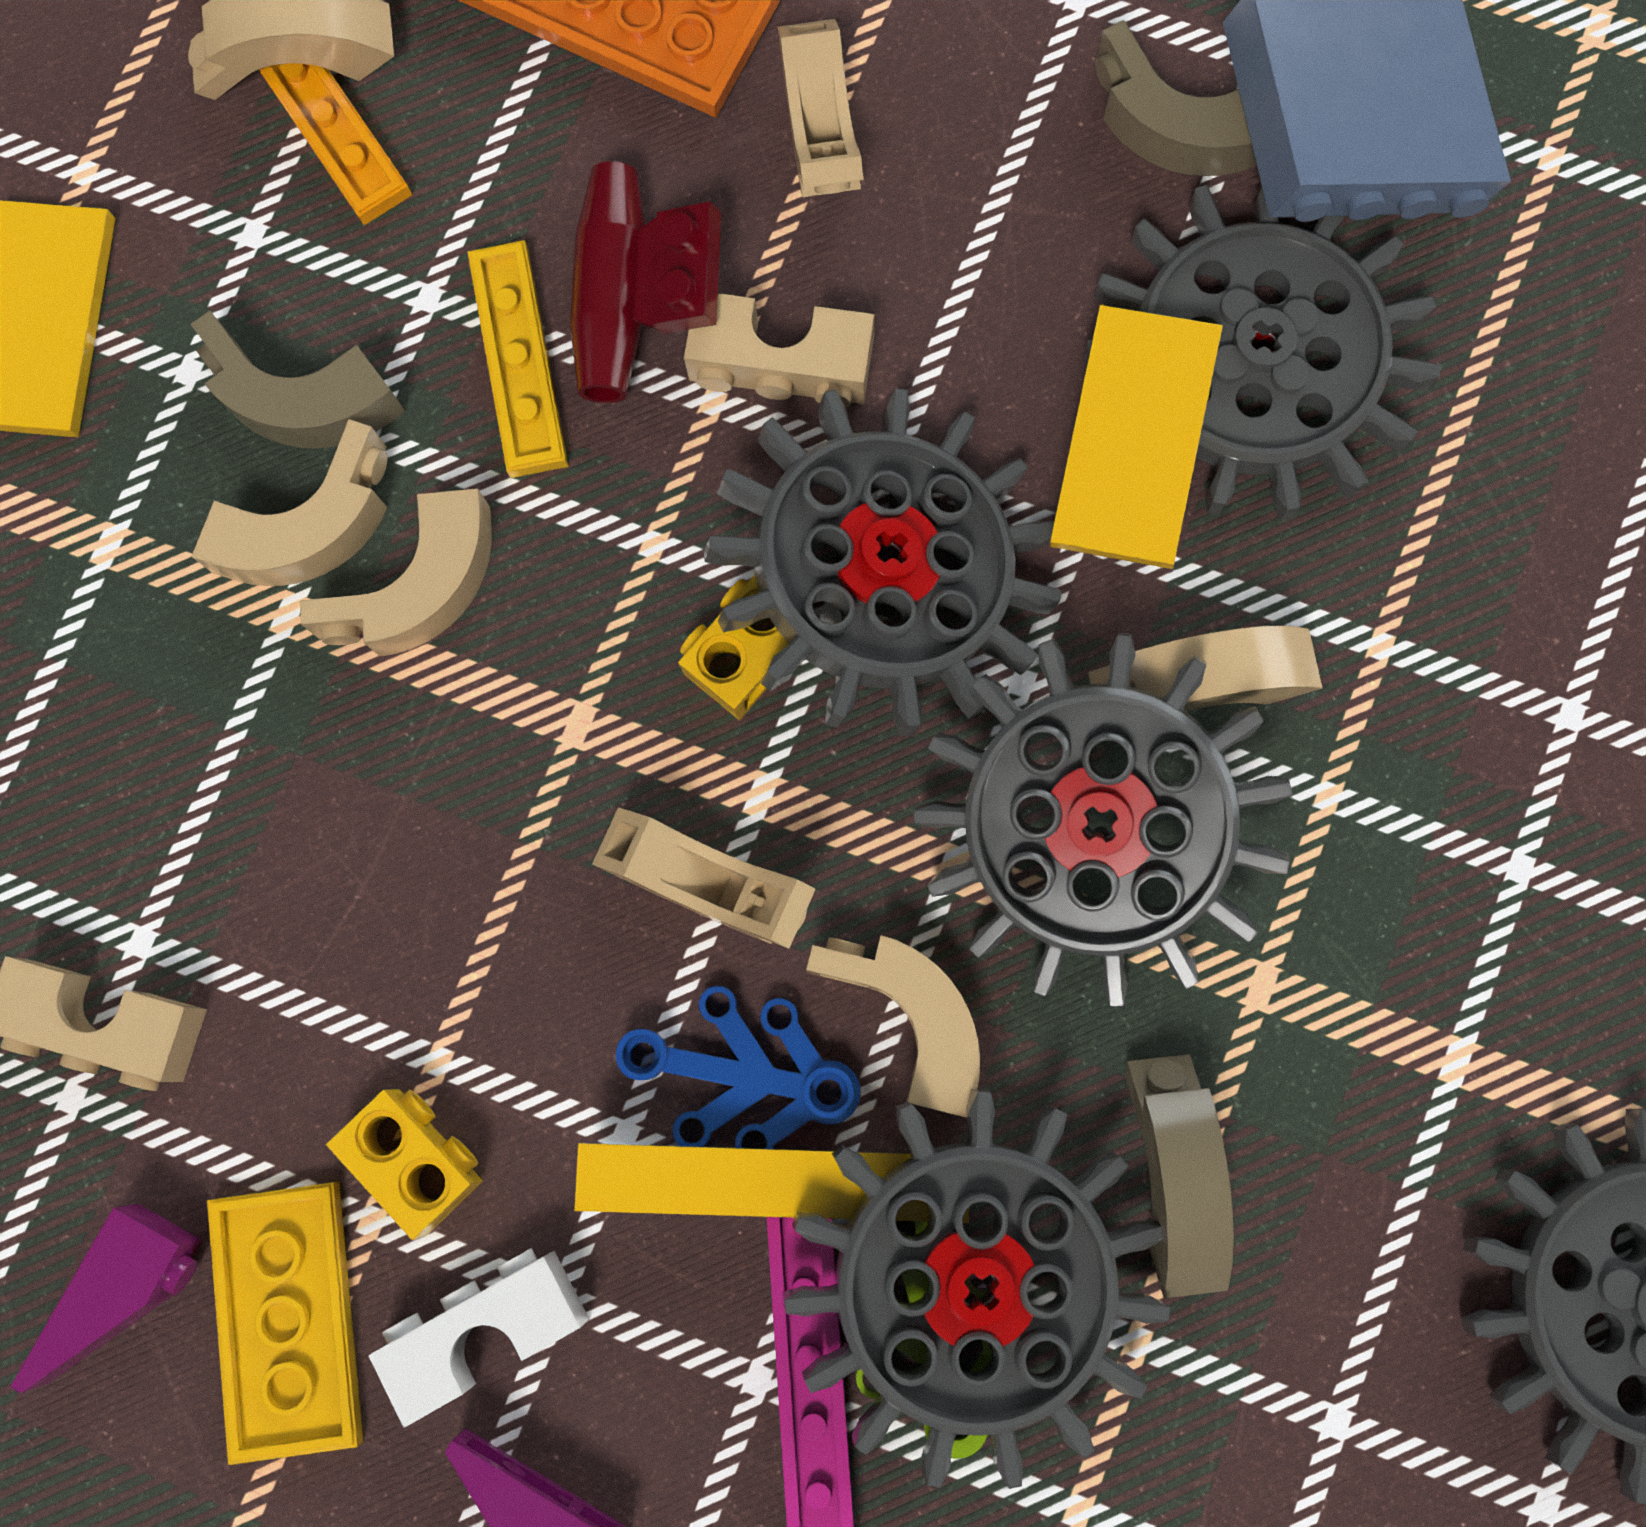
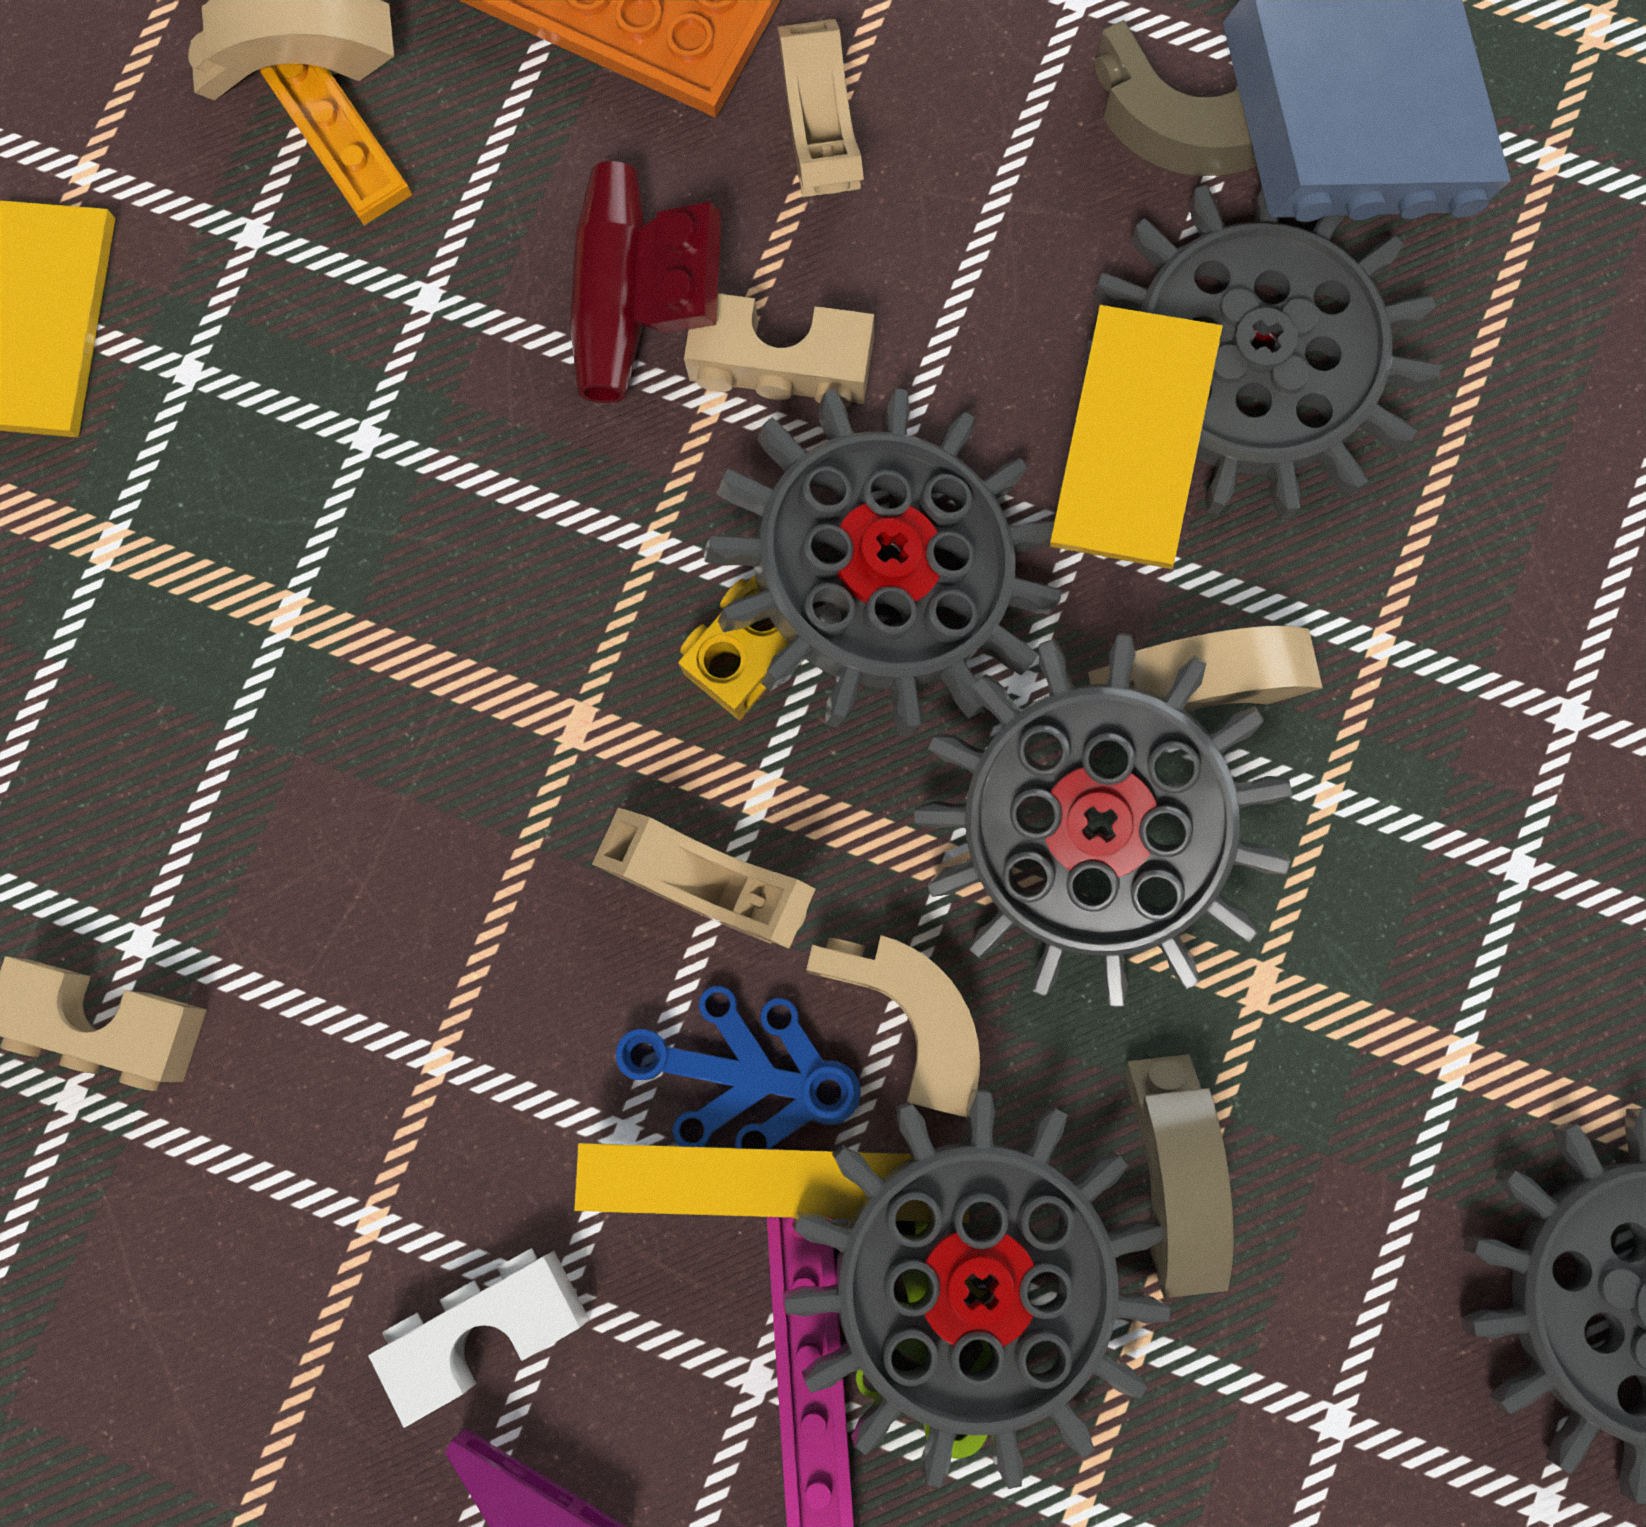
(123, 1277): magenta slope -> none
(284, 1323): yellow tile -> none
(295, 410): dark tan arch -> none
(311, 537): tan arch -> none
(395, 1175): yellow brick -> none
(431, 591): tan arch -> none
(517, 359): yellow tile -> none

